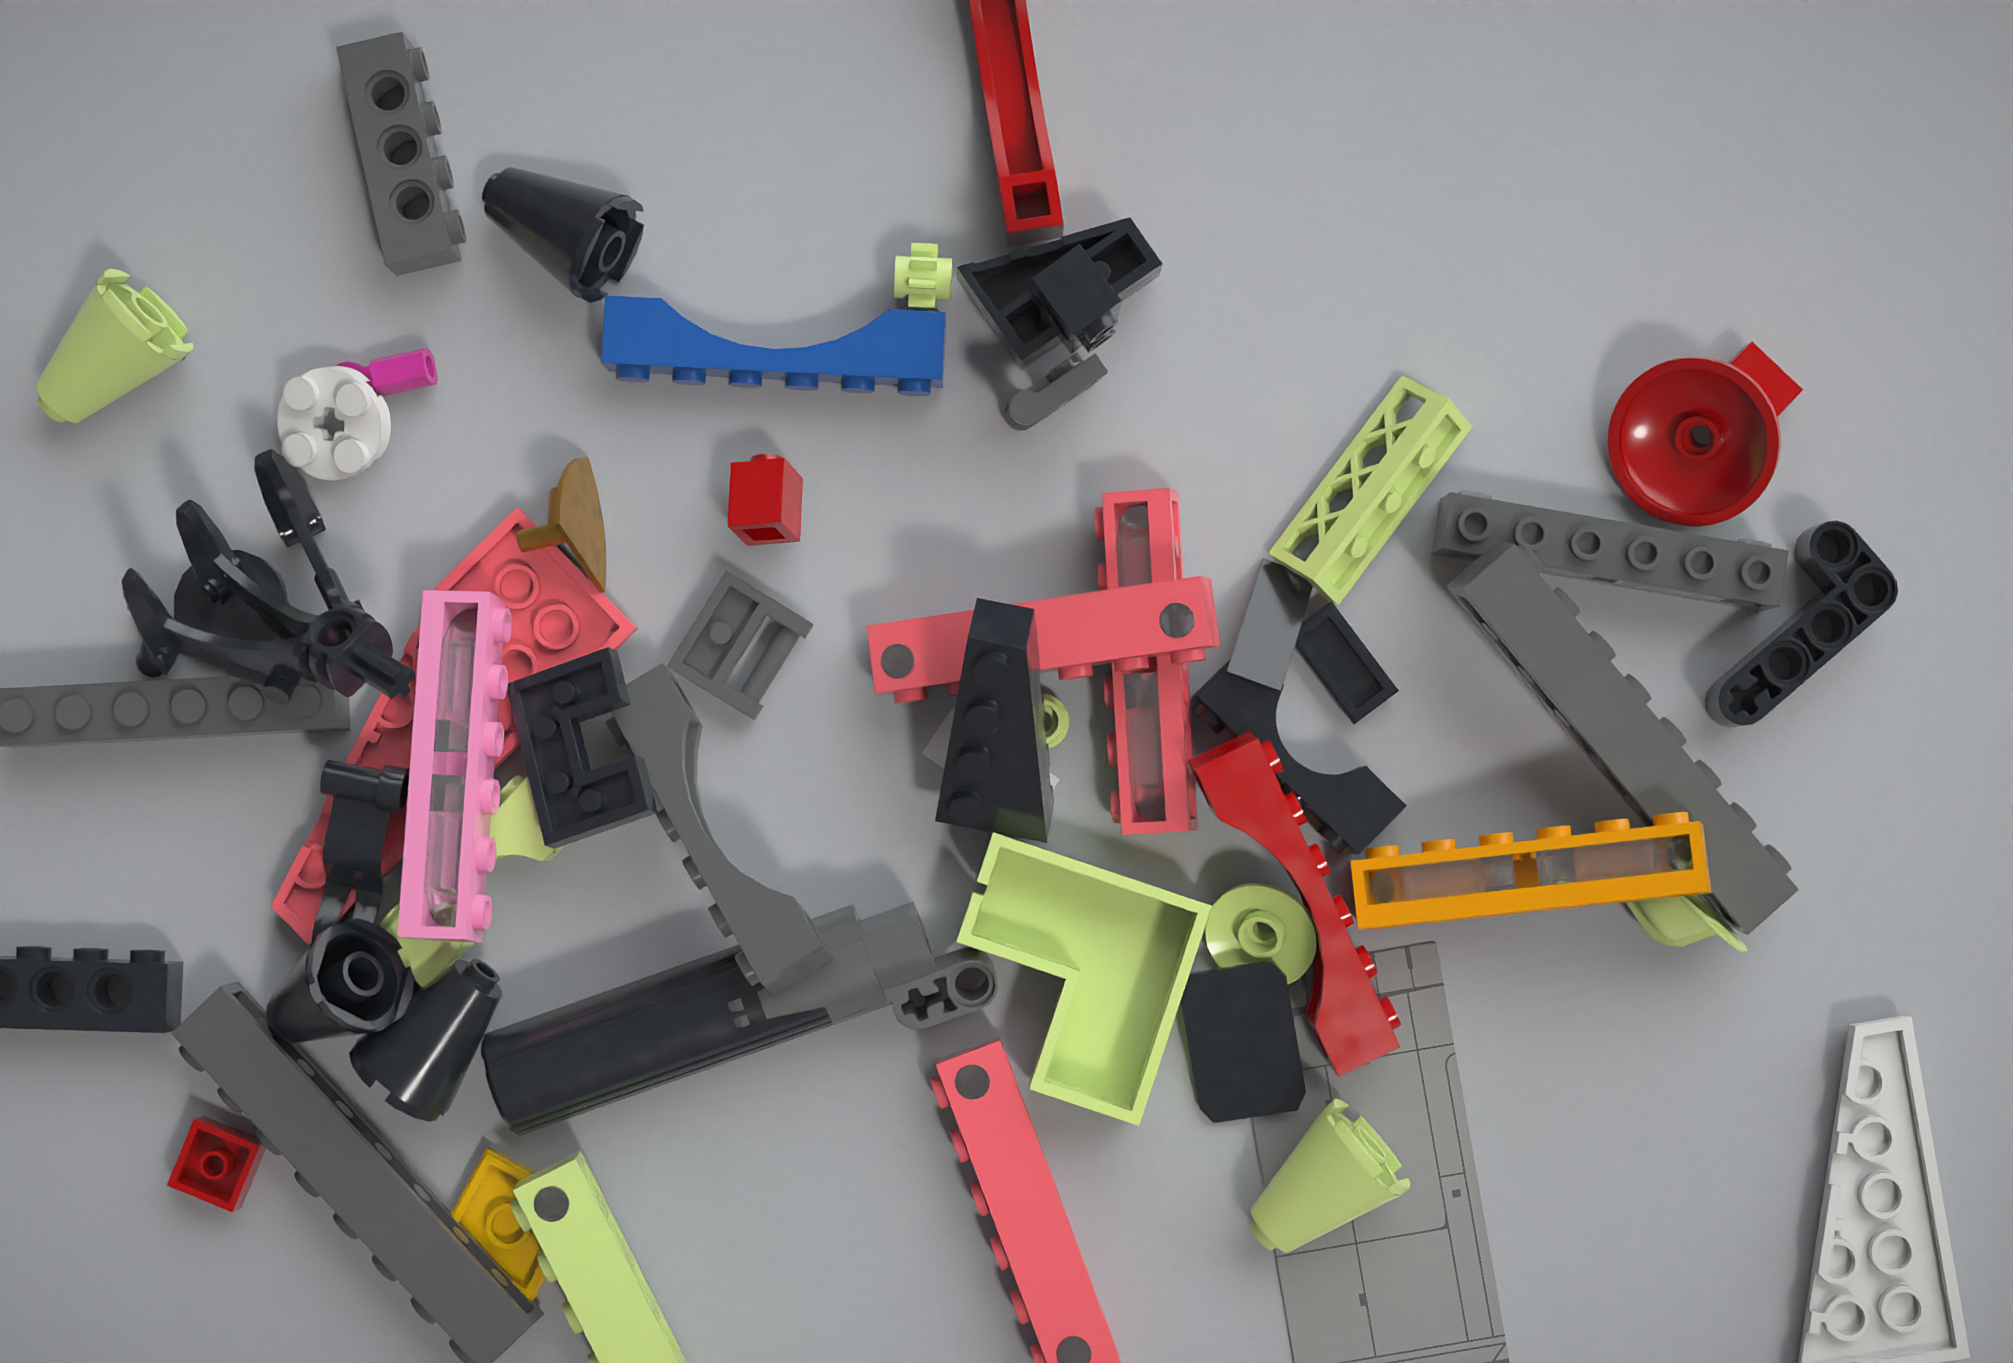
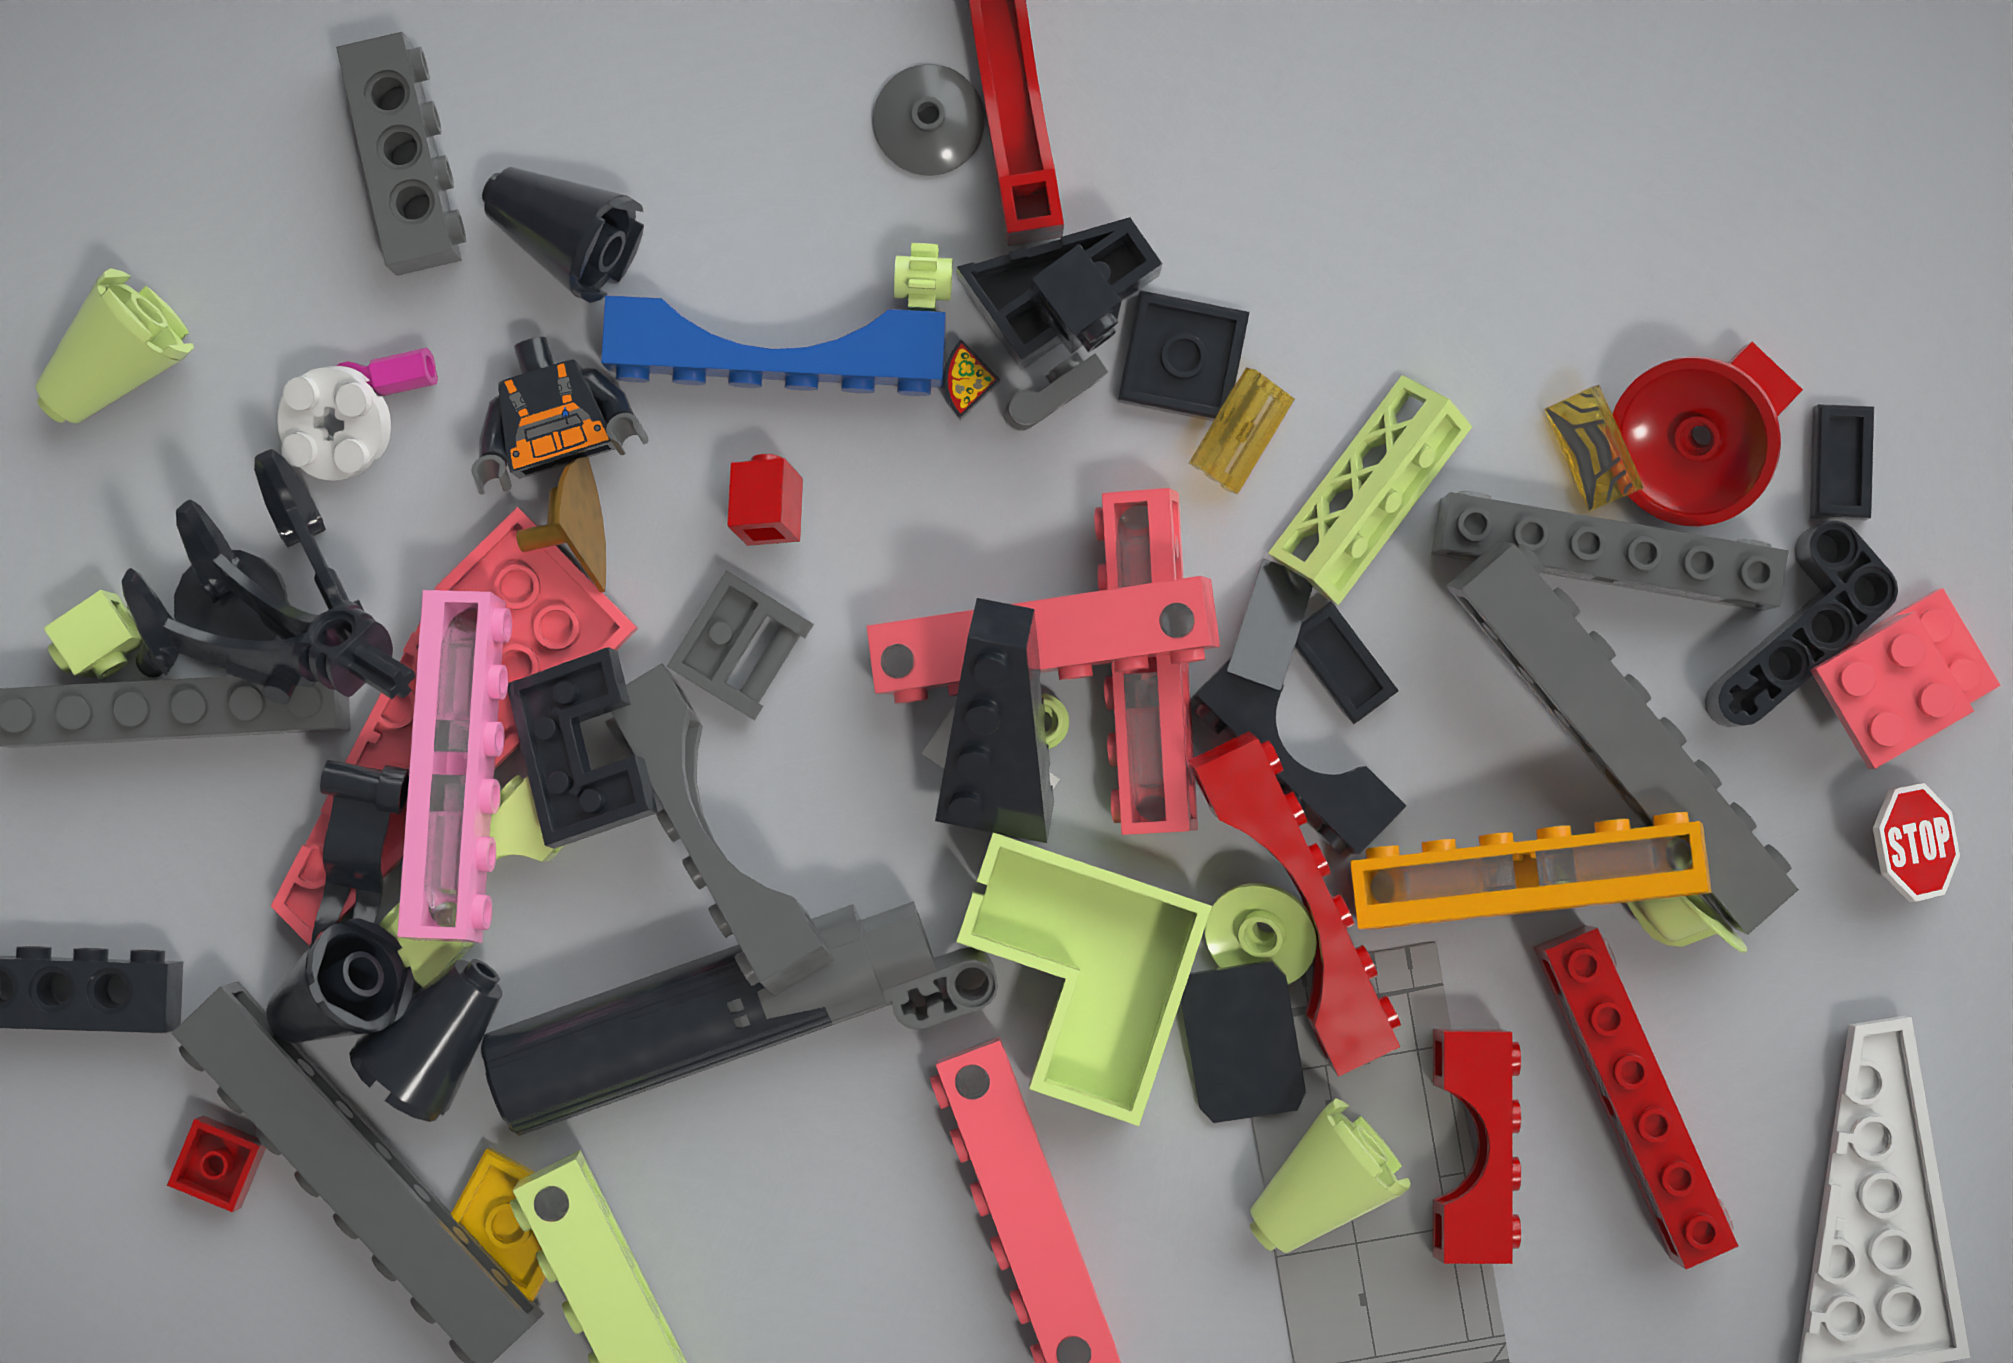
(93, 636): none -> yellowish green brick
(550, 418): none -> torso
(934, 146): none -> dark grey dish
(967, 380): none -> tile
(1182, 355): none -> black tile
(1235, 425): none -> clear yellow tile
(1477, 1216): none -> red arch
(1594, 448): none -> clear yellow tile
(1636, 1096): none -> red piece
(1842, 462): none -> black tile
(1905, 679): none -> coral bracket
(1916, 842): none -> piece

